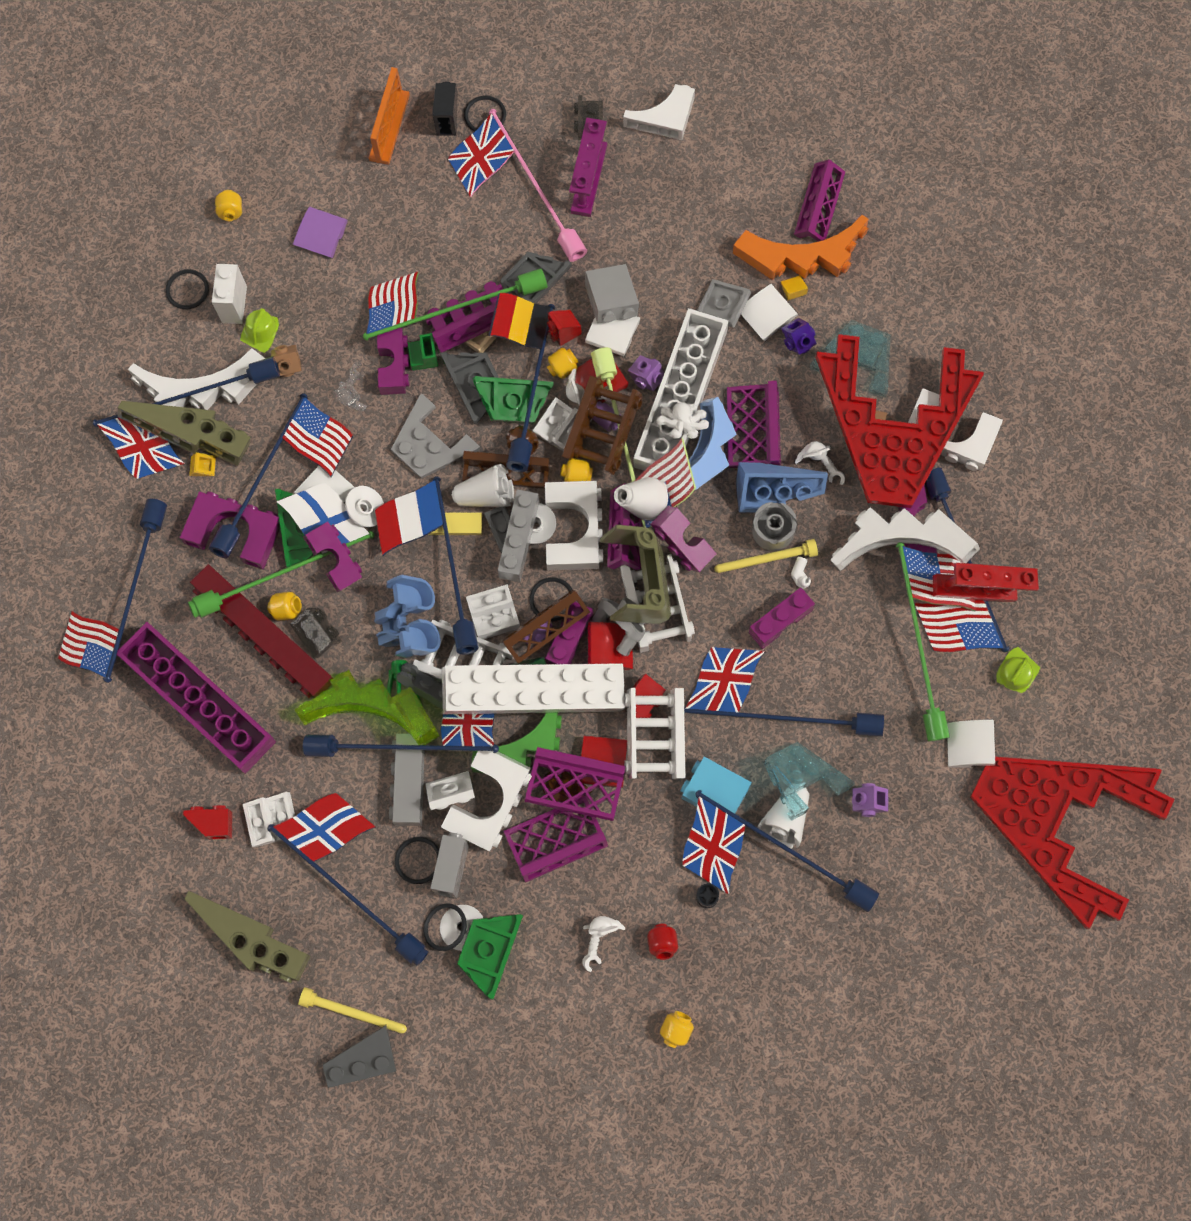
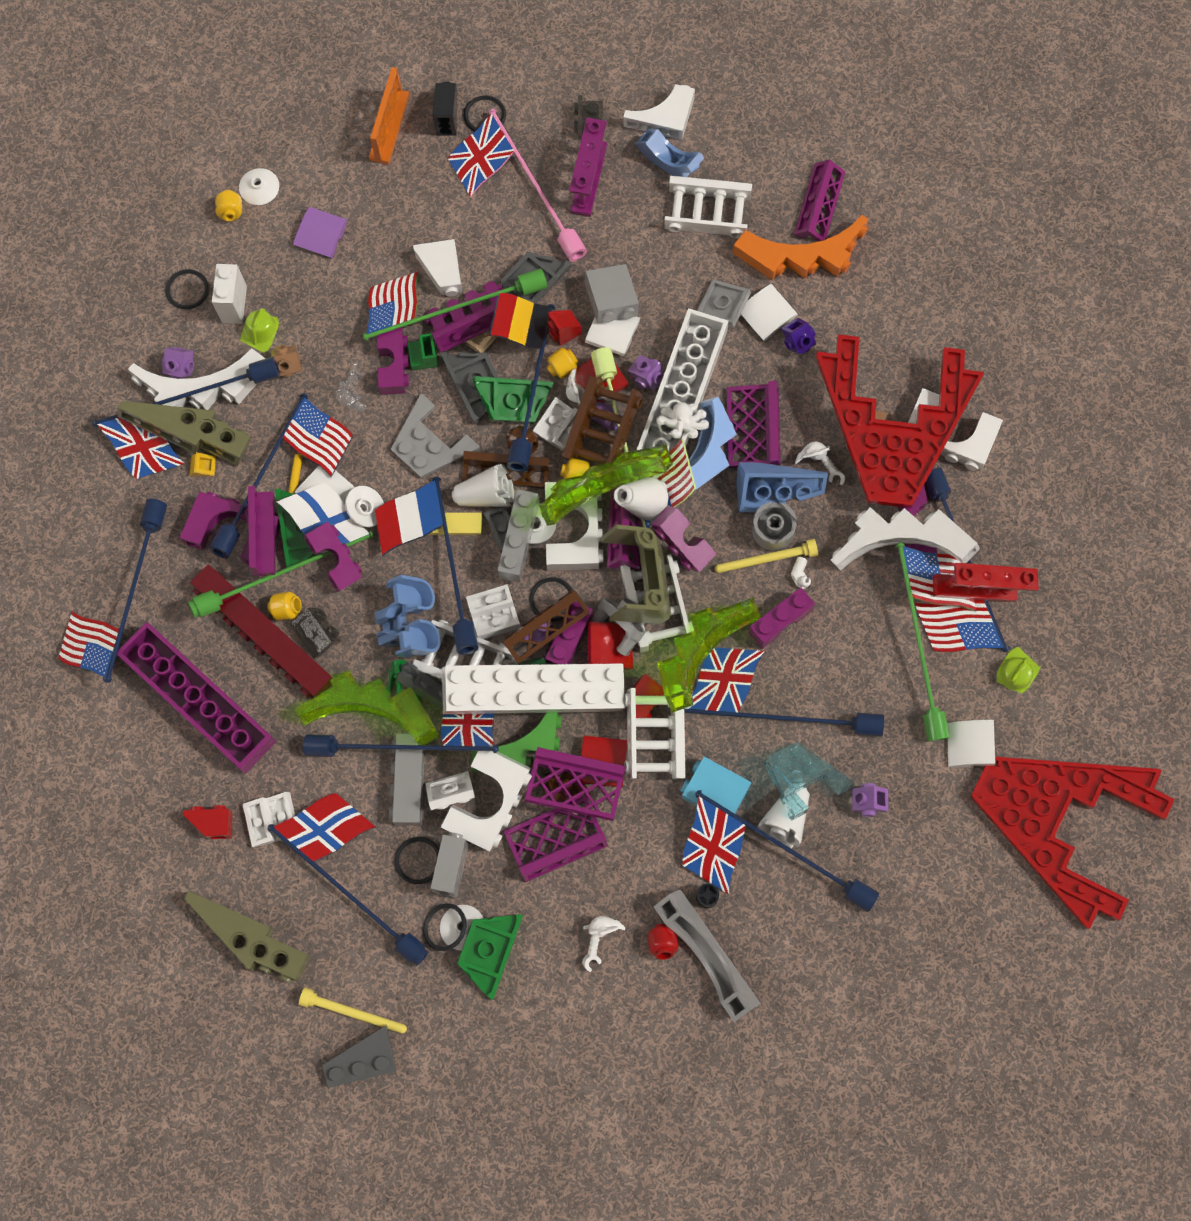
(177, 362): none -> medium lavender brick
(260, 193): none -> white dish
(261, 532): none -> magenta fence
(295, 474): none -> yellow bar
(441, 265): none -> white slope
(598, 479): none -> clear neon green arch
(666, 156): none -> medium blue arch
(676, 1029): yellow head -> none
(686, 923): none -> light grey arch
(692, 648): none -> clear neon green arch
(700, 189): none -> white fence
(794, 287): yellow slope -> none
(872, 354): clear light blue wing -> none

